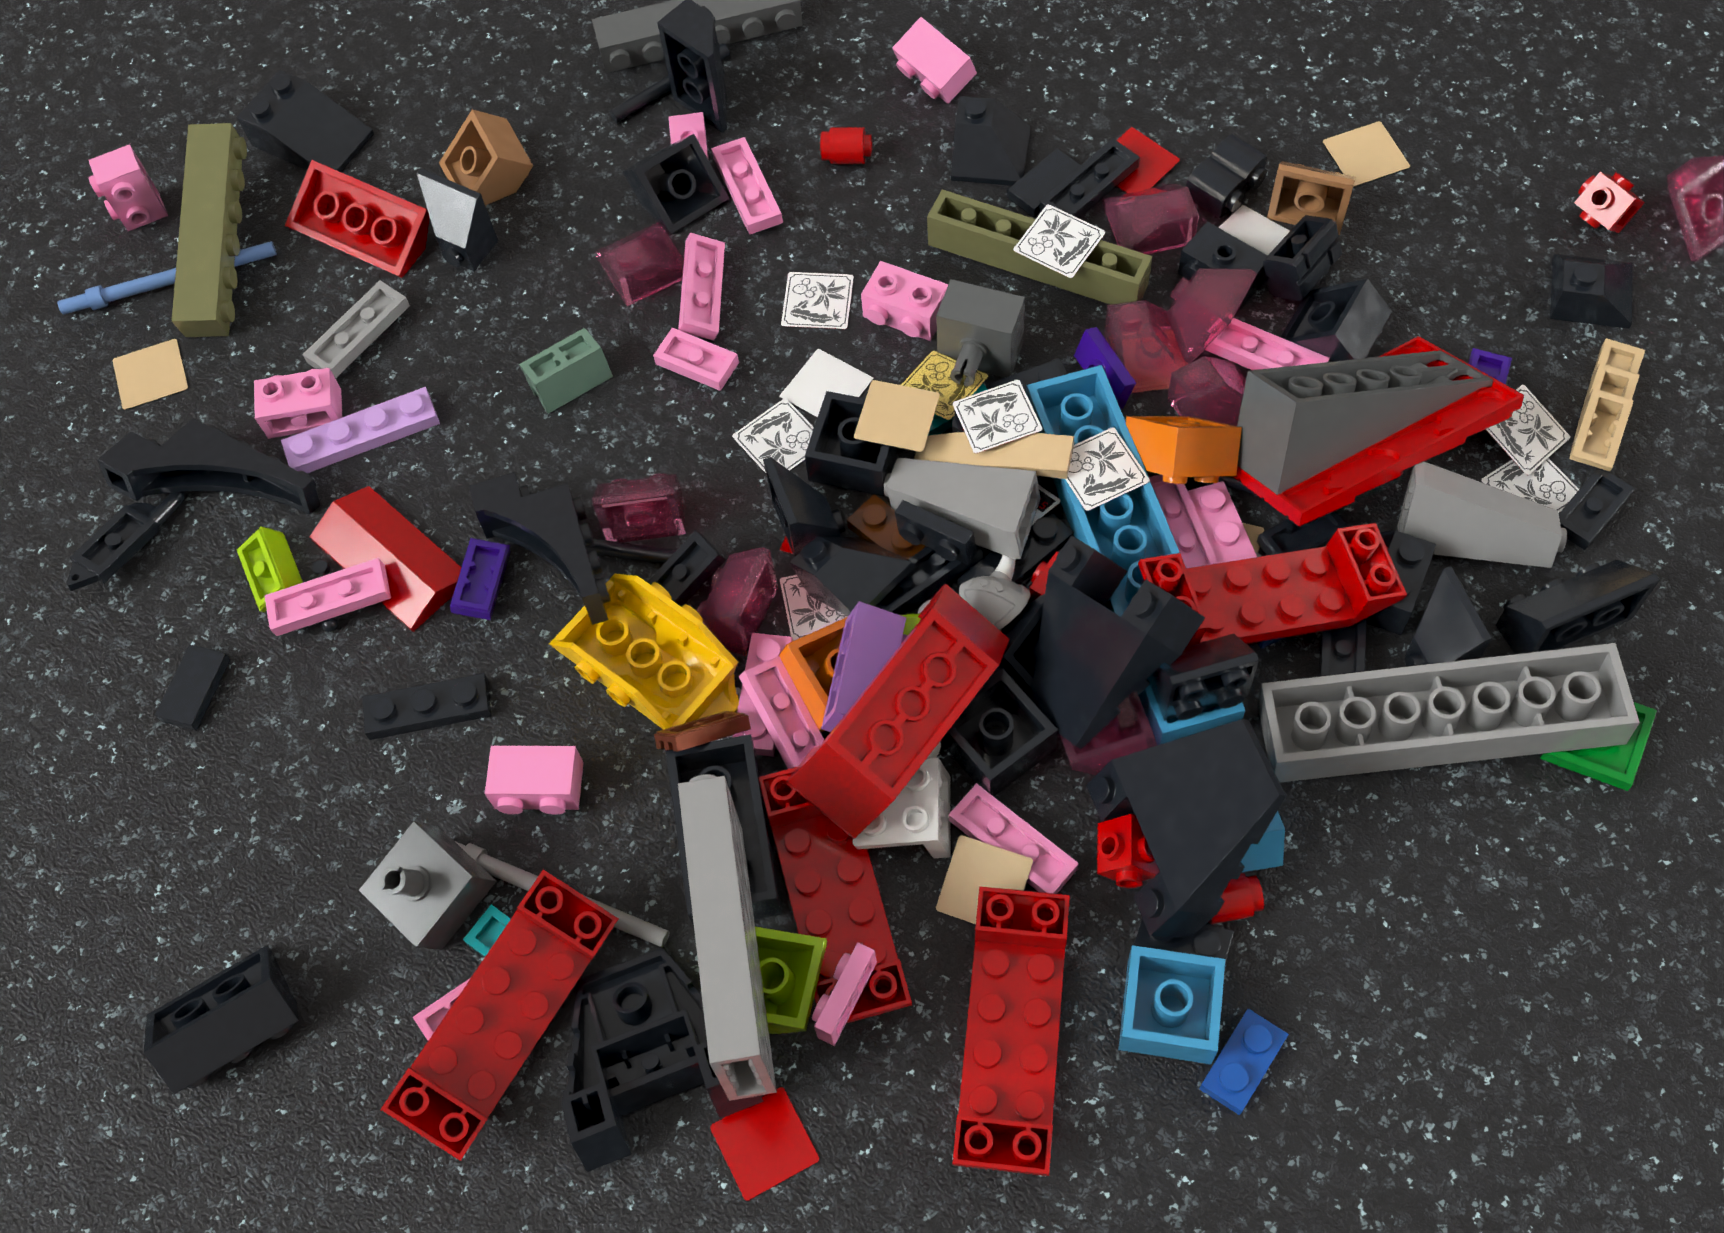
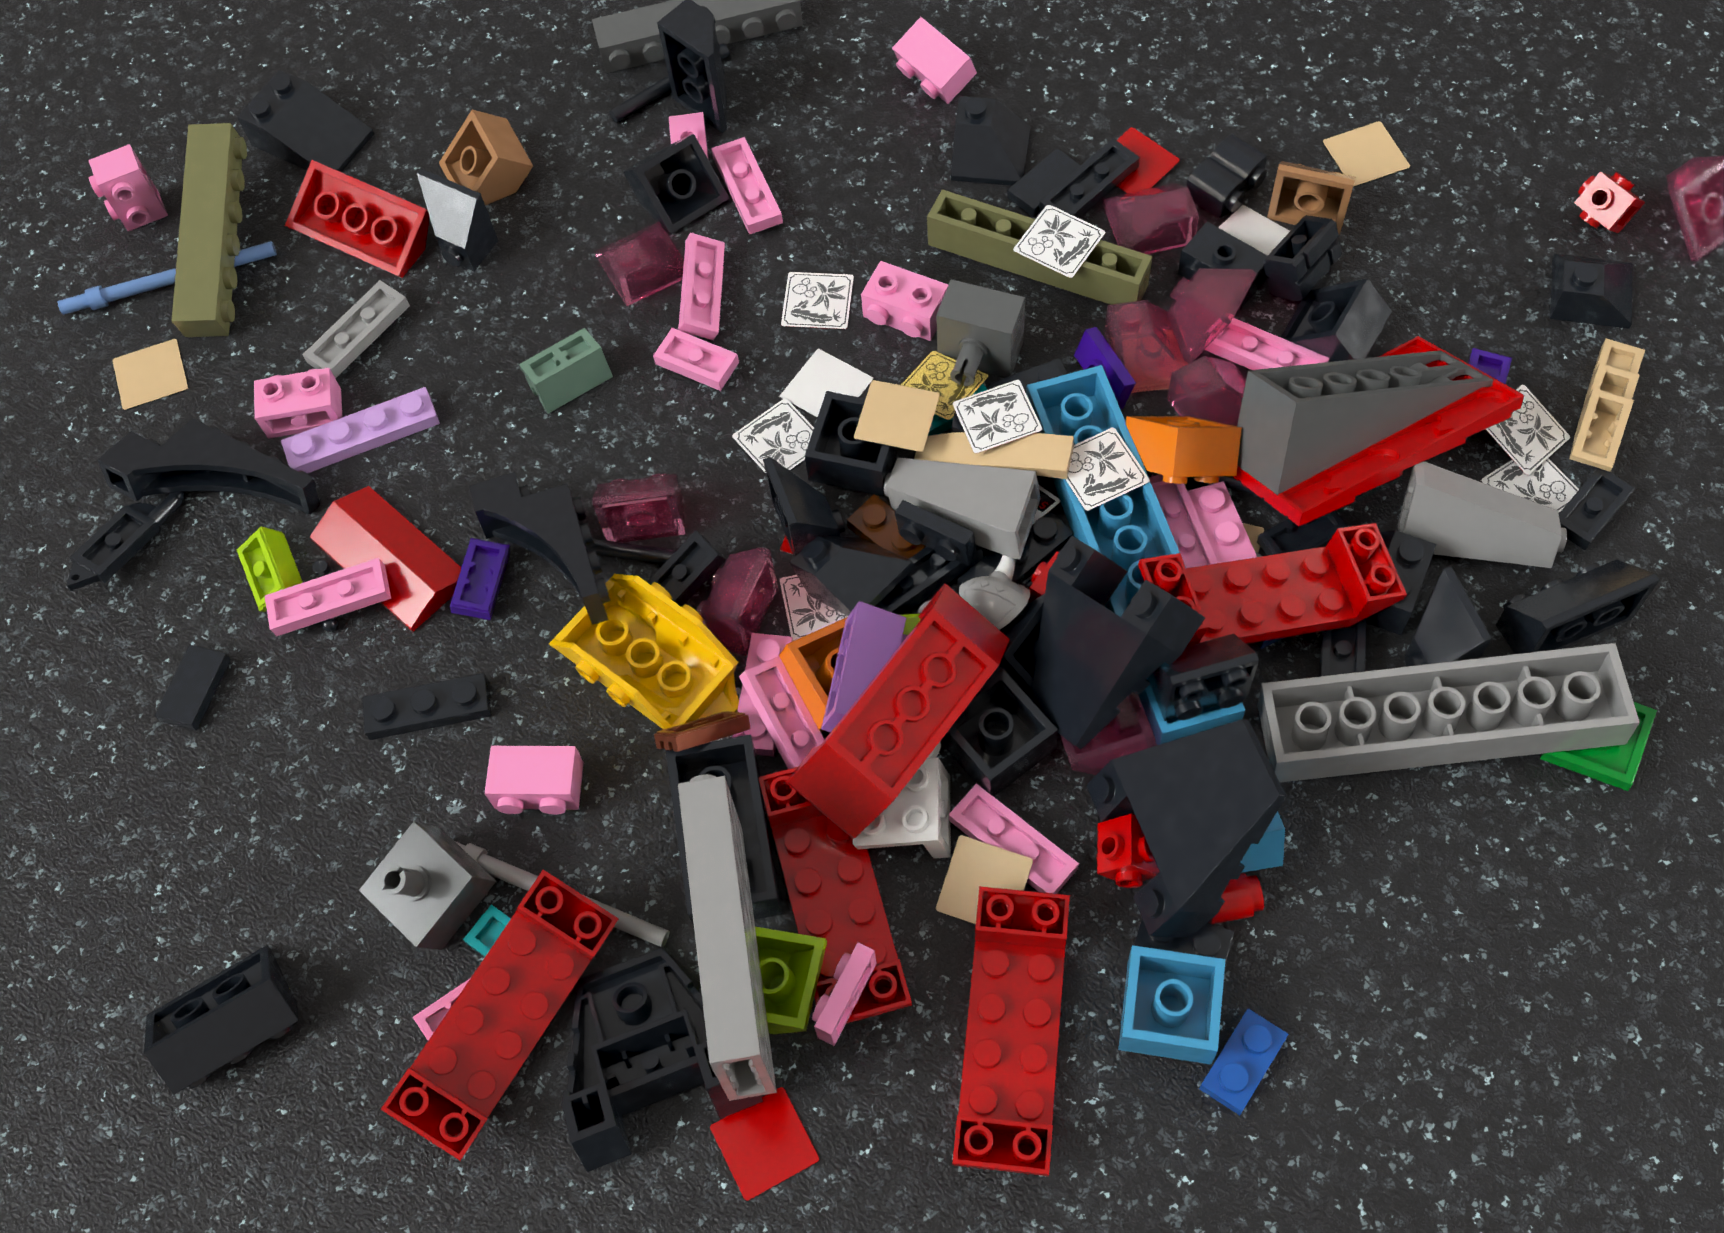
(846, 145): red brick -> none

